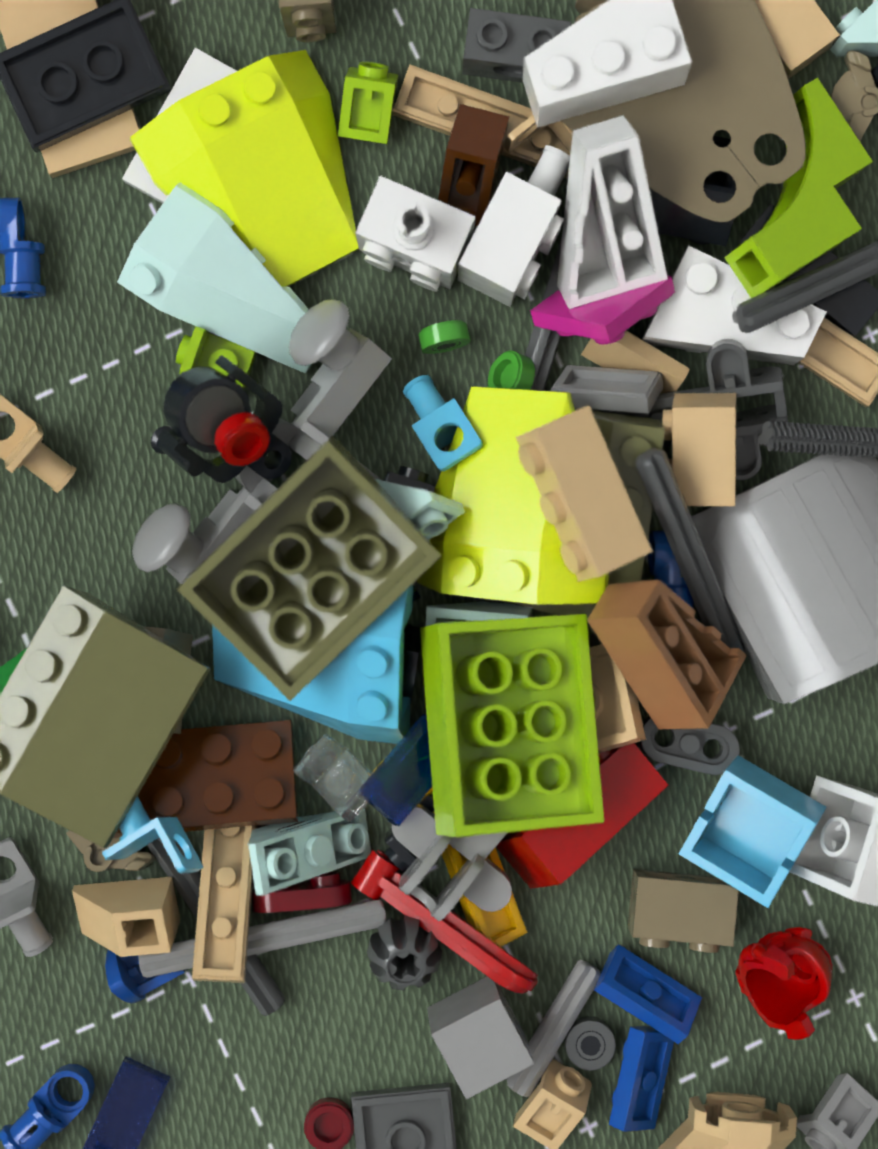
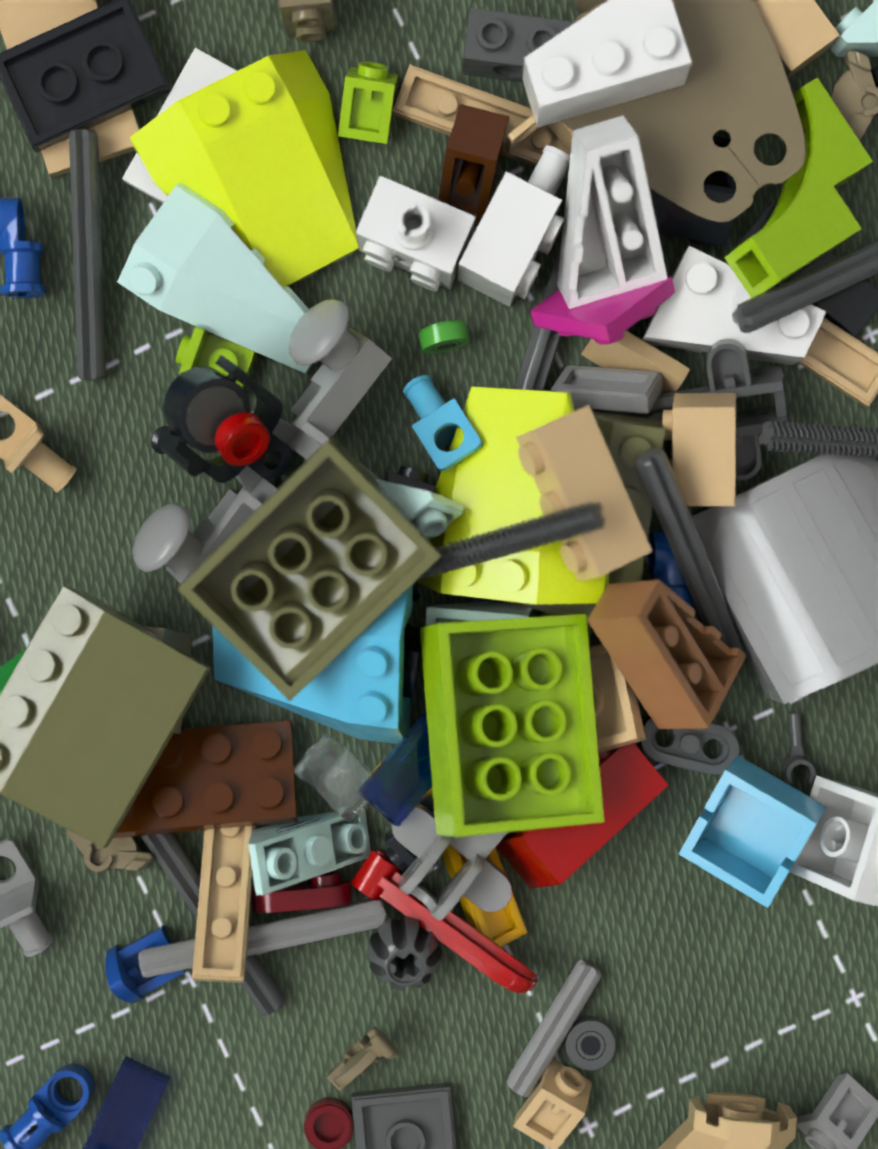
(87, 254): none -> dark grey axle
(129, 915): tan slope -> none
(140, 831): medium azure bracket -> none
(360, 1057): none -> dark tan piece
(479, 1036): light grey head -> none
(512, 371): bright green tile -> none
(517, 538): none -> dark grey axle
(641, 1079): blue plate -> none
(648, 994): blue plate -> none
(682, 910): dark tan brick -> none
(785, 979): red helmet -> none
(796, 751): none -> dark grey hand

